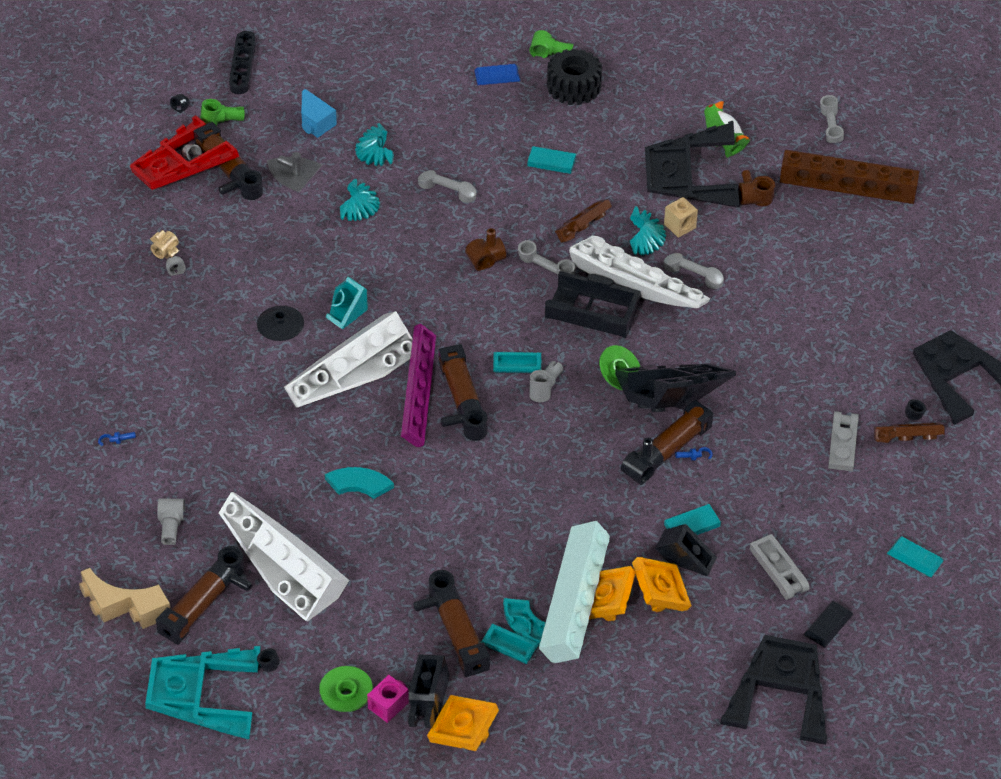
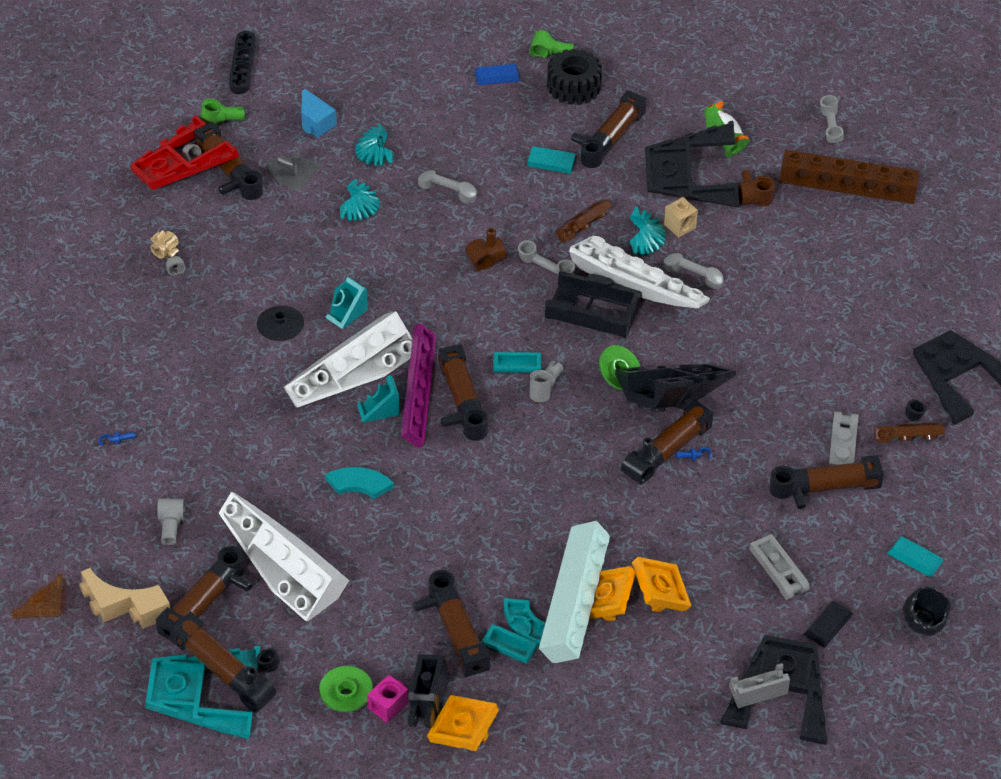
(44, 602): none -> clear orange tile
(178, 100): black hinge -> none
(252, 689): none -> piece
(382, 403): none -> teal slope
(593, 149): none -> piece
(686, 550): black slope -> none
(698, 520): teal tile -> none
(760, 687): none -> light grey hinge
(790, 481): none -> piece
(926, 611): none -> black hair

